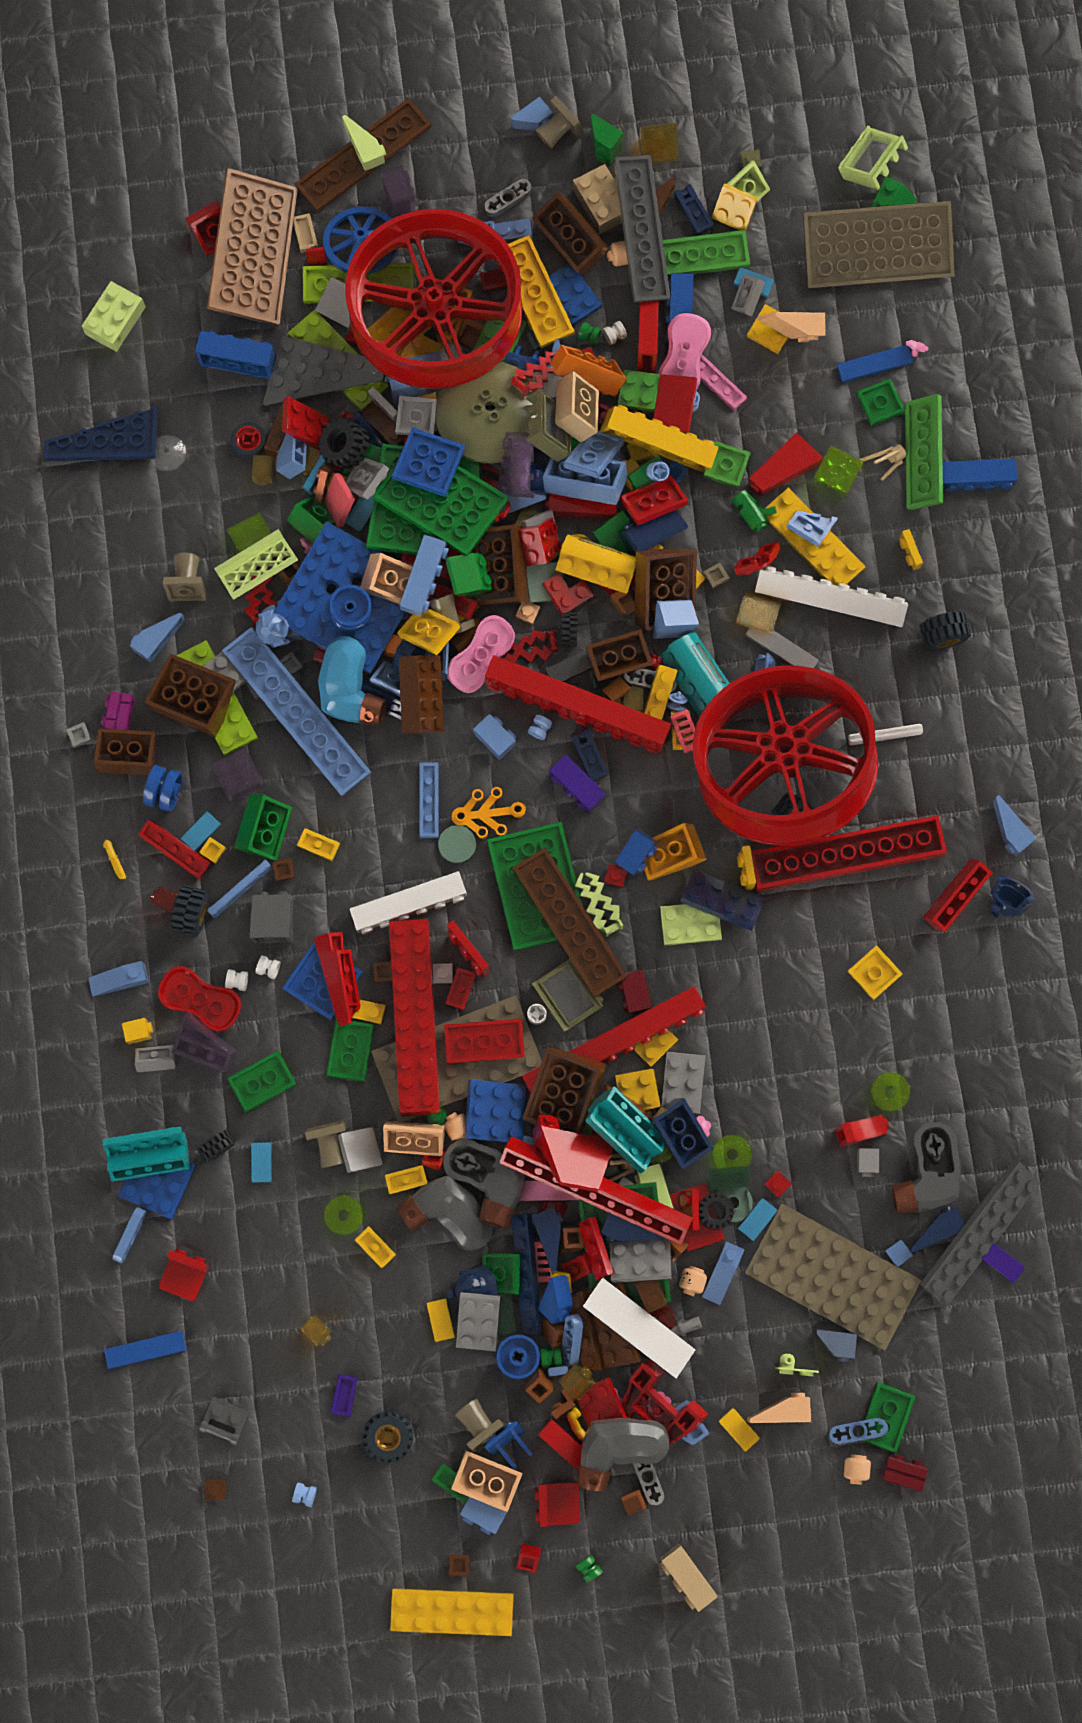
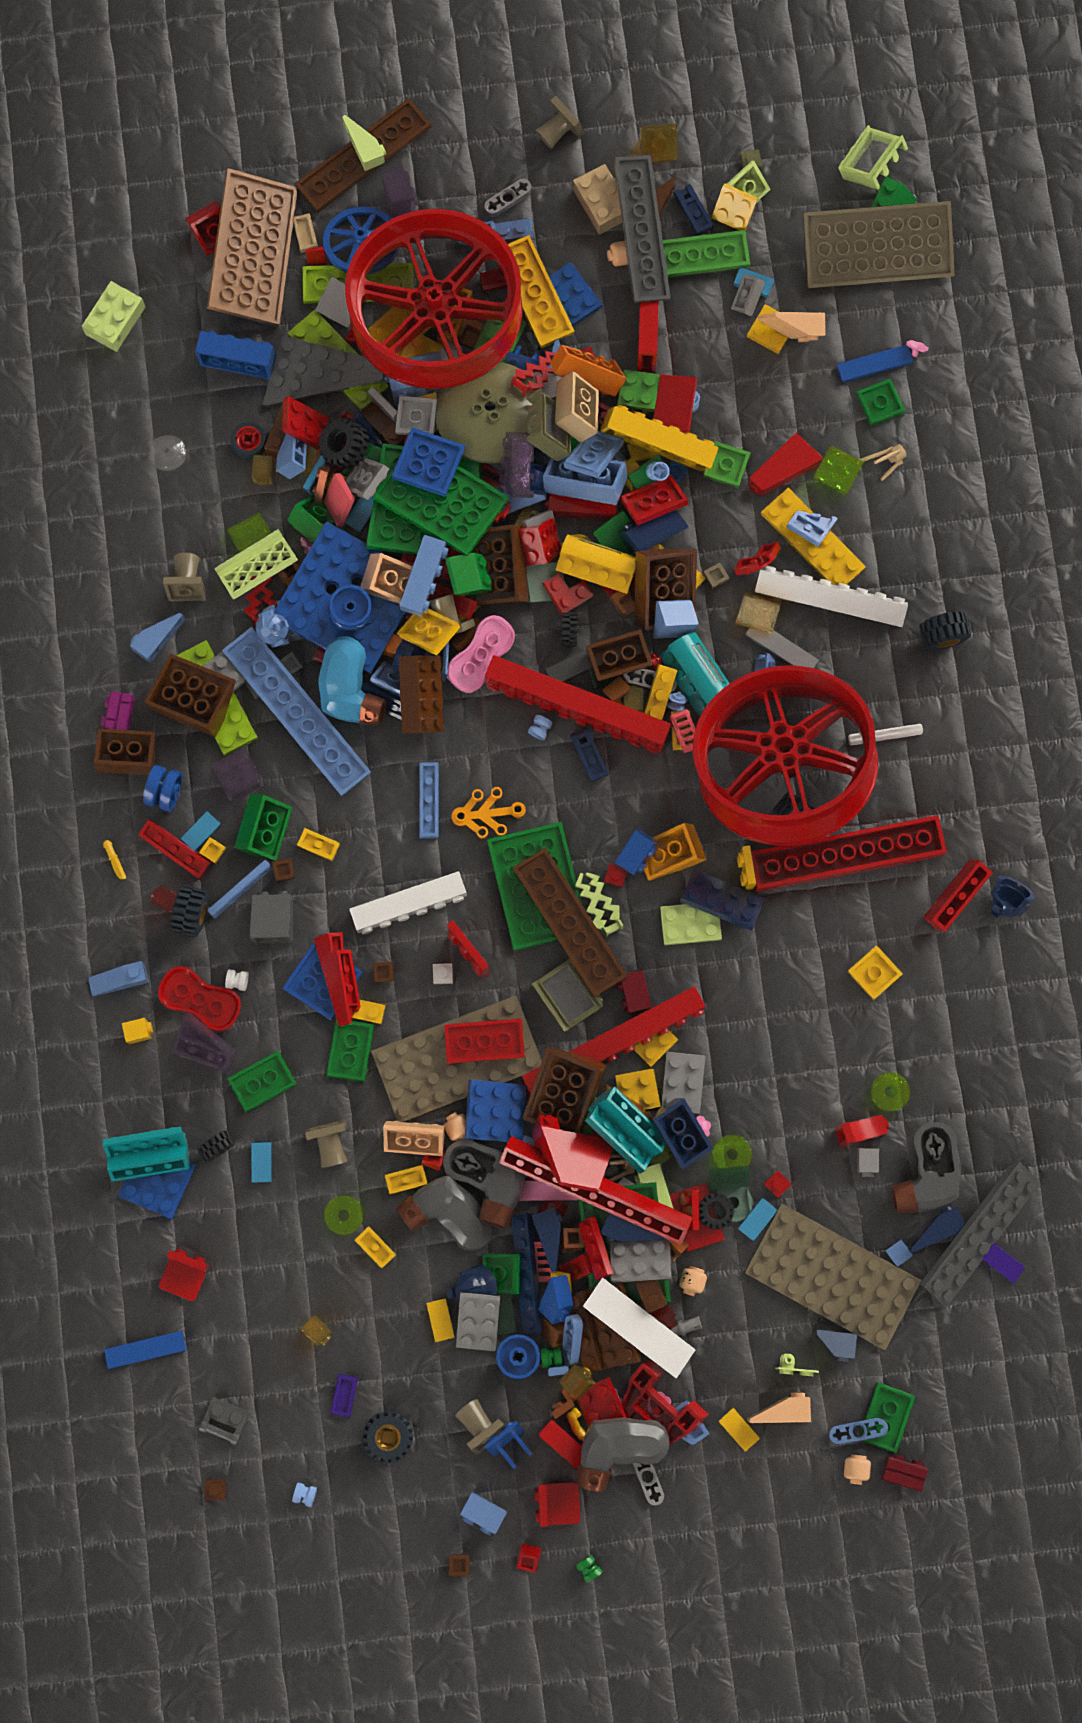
(79, 735): light grey plate -> none
(112, 440): dark blue wing -> none
(129, 1235): medium blue beam -> none
(154, 1058): light grey slope -> none
(268, 967): white wheel -> none
(360, 1149): light grey tile -> none
(414, 1018): red brick -> none
(437, 1118): green plate -> none
(444, 1478): green plate -> none
(452, 1612): yellow plate -> none
(457, 844): sand green tile -> none
(460, 989): red plate -> none
(486, 1481): light nougat slope -> none
(495, 736): medium blue brick -> none
(528, 612): light nougat plate -> none
(532, 116): medium blue slope -> none
(538, 1012): white wheel -> none
(539, 1385): dark orange brick -> none
(544, 654): red piece -> none
(570, 233): reddish brown brick -> none
(577, 784): dark purple brick -> none
(589, 333): green wheel -> none
(606, 140): green slope -> none
(614, 333): white wheel -> none
(633, 1502): dark orange panel -> none
(681, 297): blue brick -> none
(687, 340): bright pink plate -> none
(687, 1578): tan brick -> none
(720, 384): bright pink tile -> none
(723, 1273): medium blue slope -> none
(752, 514): green piece -> none
(913, 557): yellow plate -> none
(924, 452): bright green plate -> none
(979, 474): blue brick -> none
(1013, 830): medium blue slope -> none

